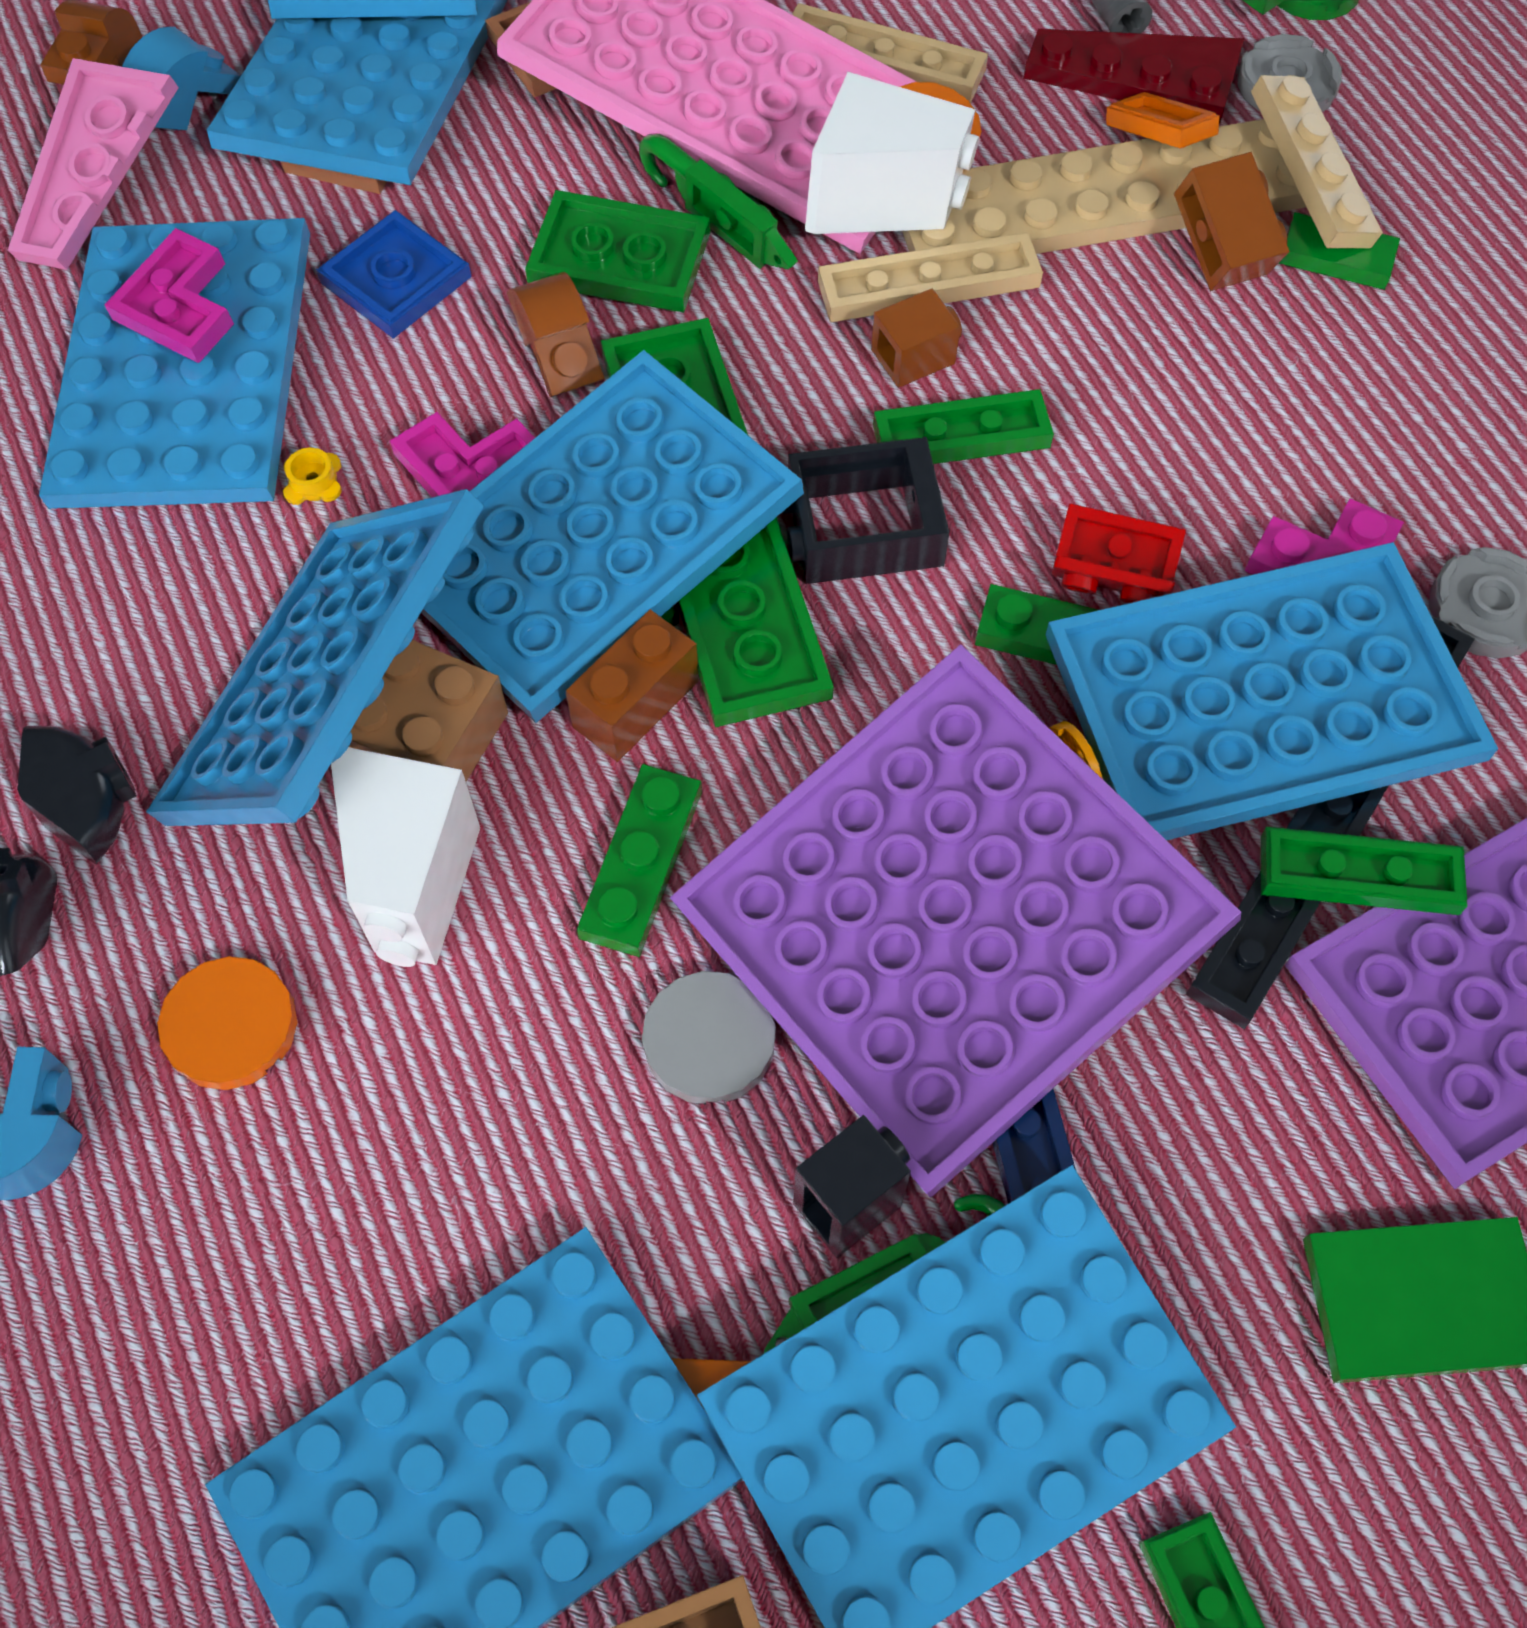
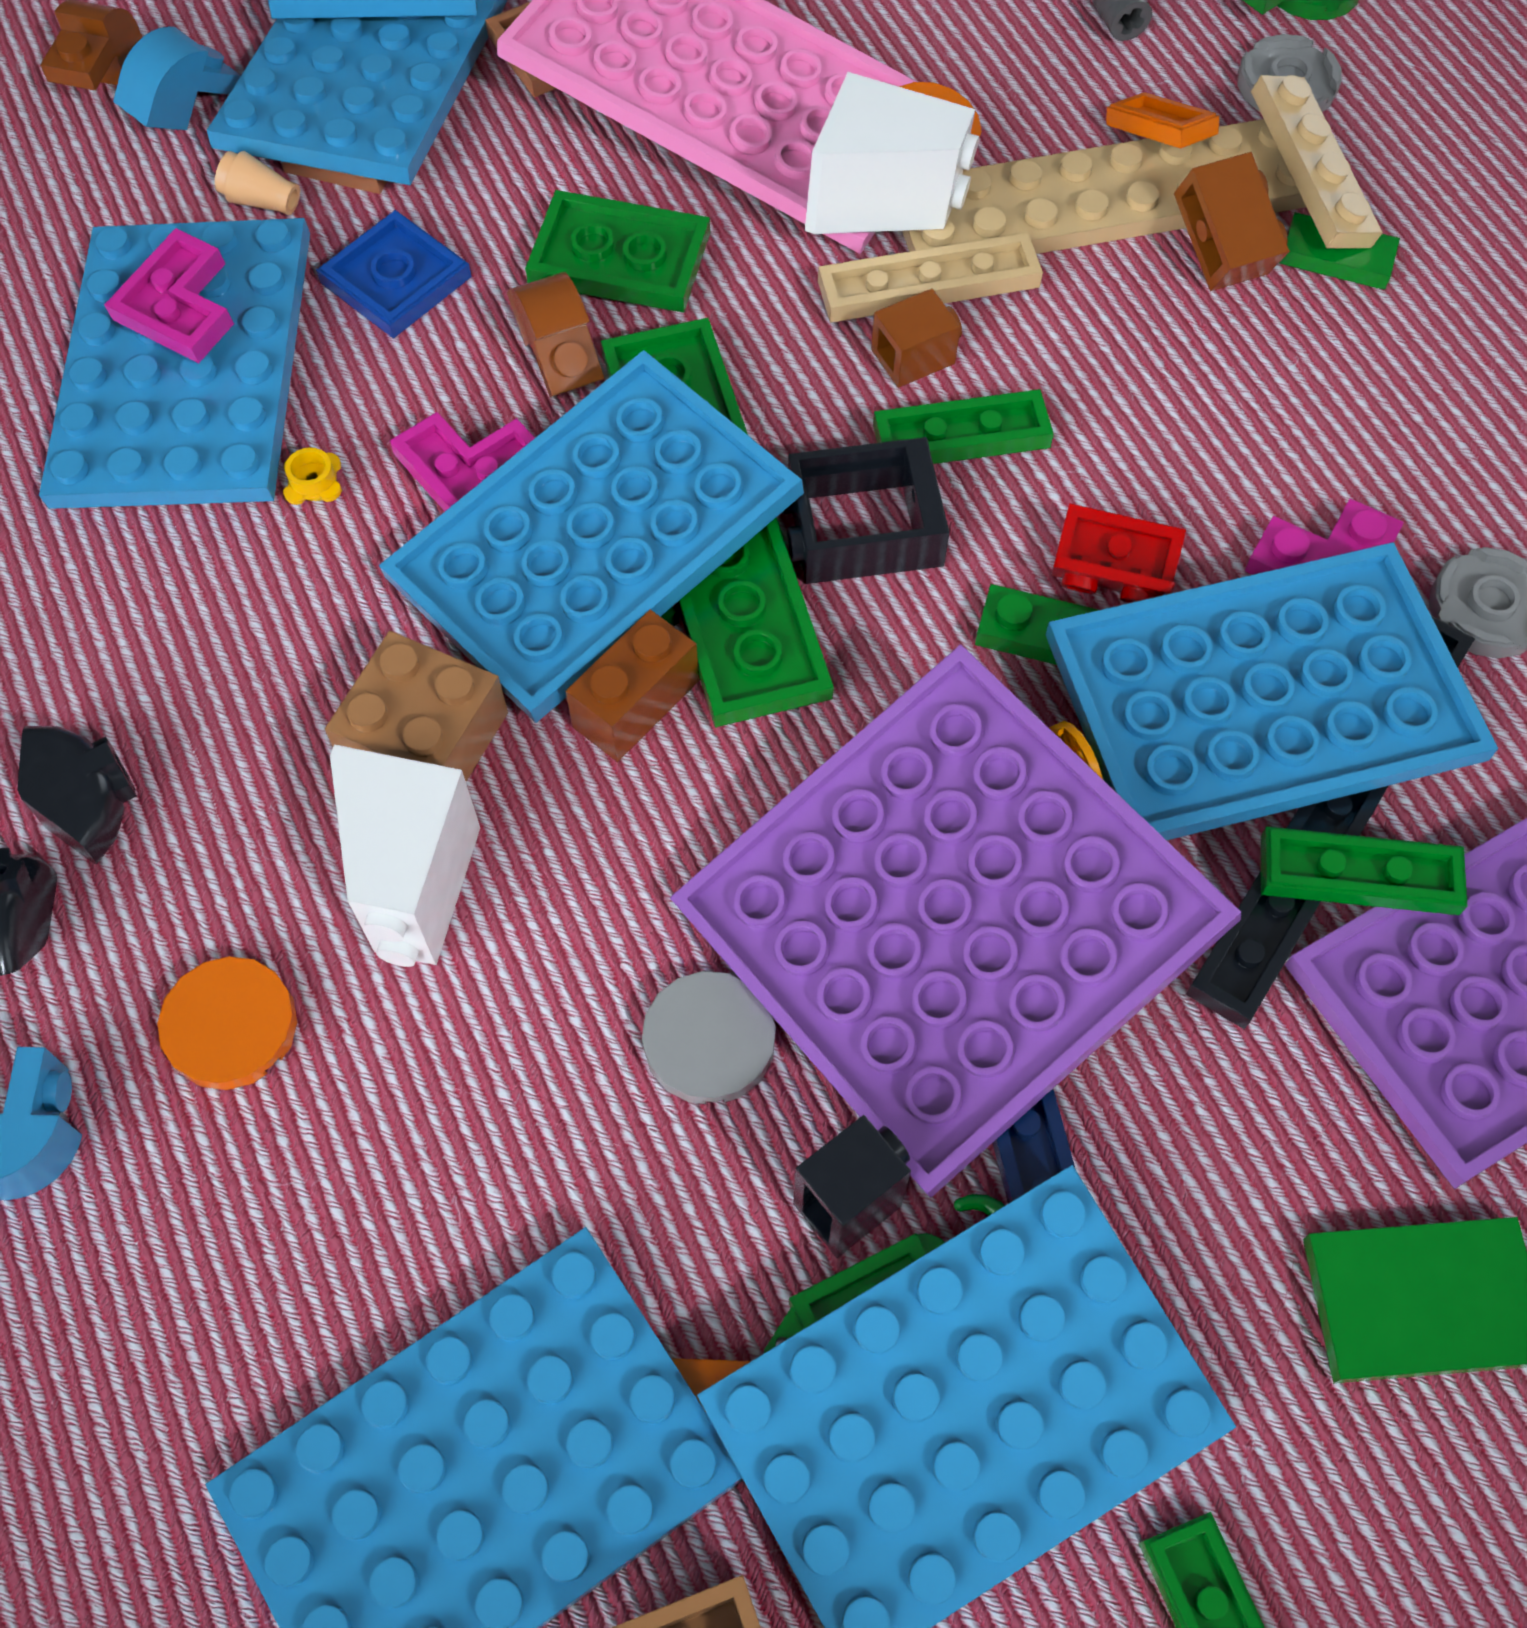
(87, 151): bright pink wing -> none
(254, 184): none -> light nougat cone
(316, 666): dark azure plate -> none
(640, 860): green plate -> none
(712, 194): green plate -> none
(905, 52): tan plate -> none
(1127, 64): dark red wing -> none

